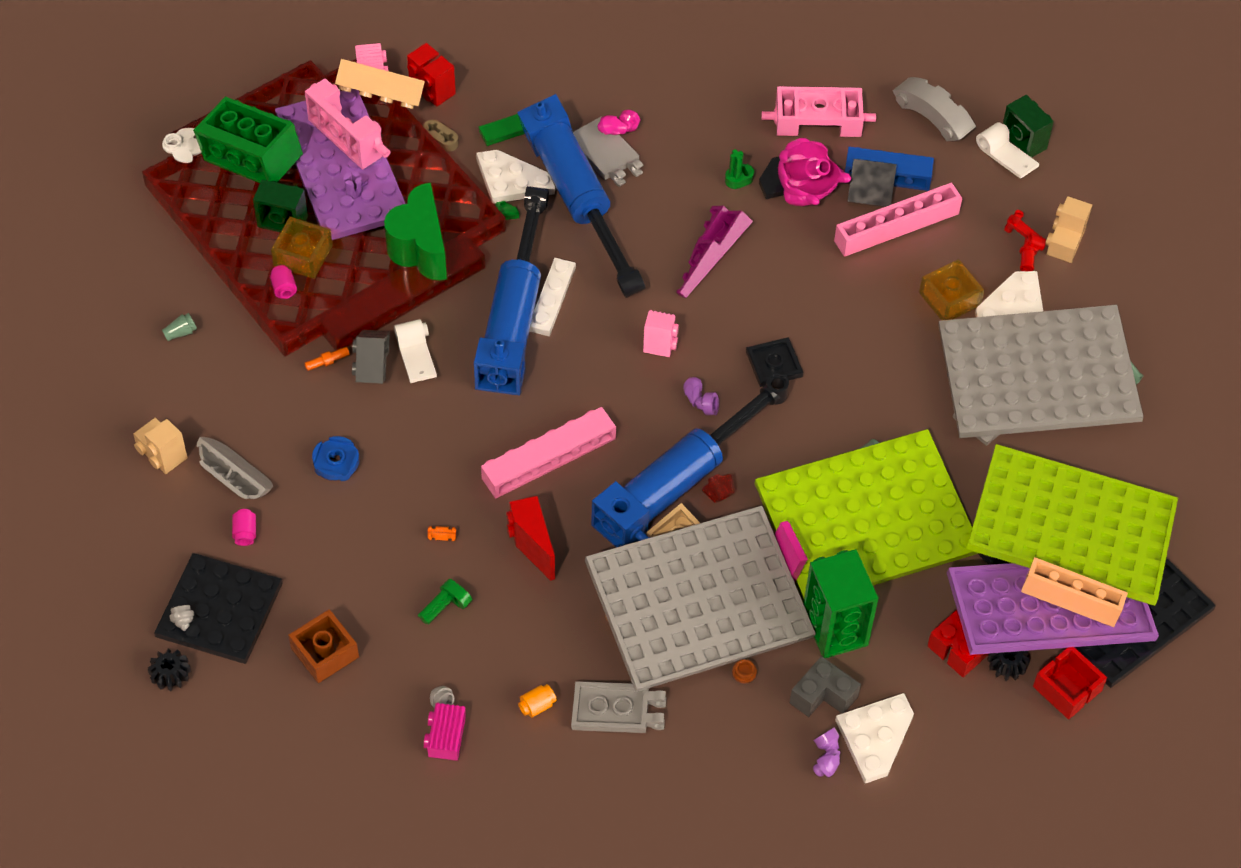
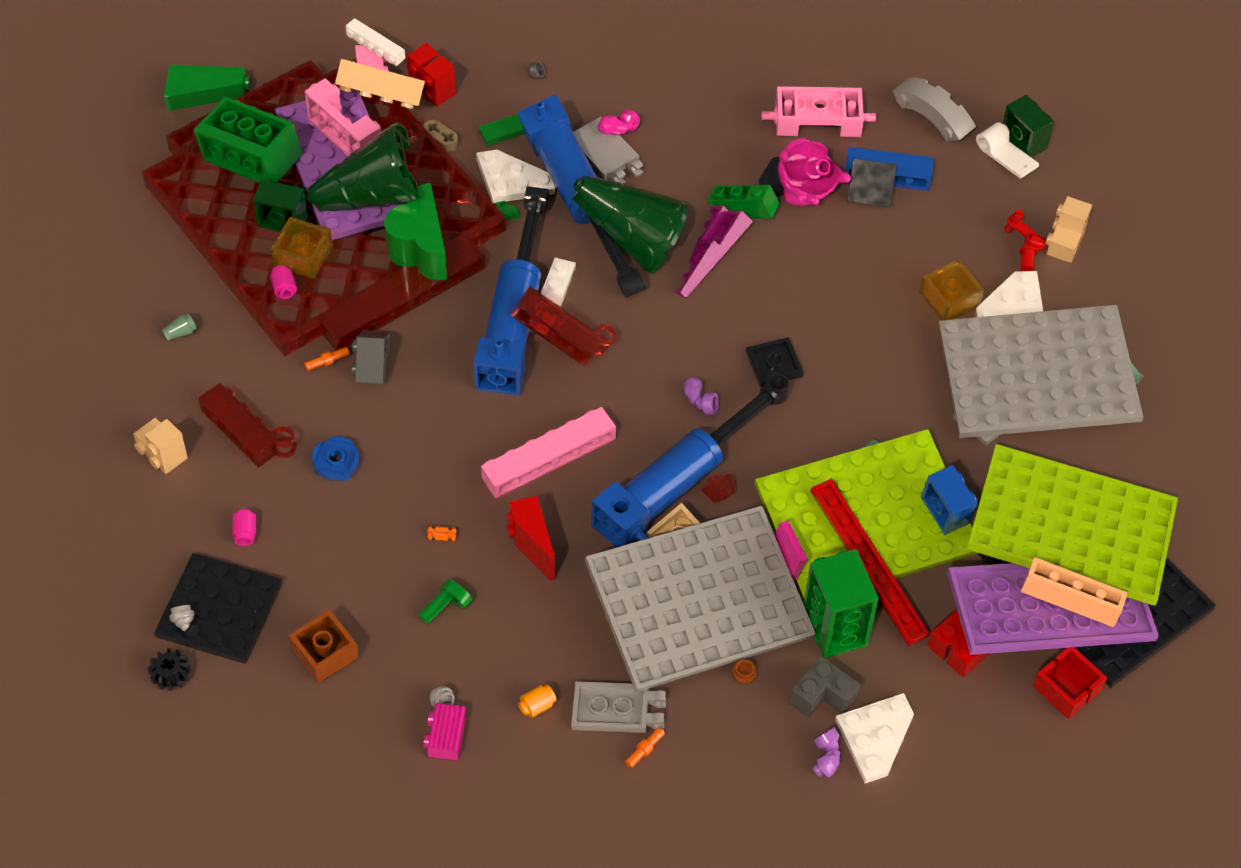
(182, 145): white plate -> none
(203, 85): none -> green slope
(232, 469): light grey brick -> none
(243, 427): none -> clear red hinge
(368, 176): none -> dark green cone
(375, 42): none -> white piece
(414, 350): white door -> none
(536, 70): none -> flat silver hinge
(561, 327): none -> clear red hinge
(634, 218): none -> dark green cone
(644, 747): none -> orange bar
(660, 334): bright pink brick -> none
(735, 175): green piece -> none
(753, 200): none -> green slope
(886, 587): none -> red tile
(897, 219): bright pink brick -> none
(949, 499): none -> blue brick
(1009, 663): black gear -> none

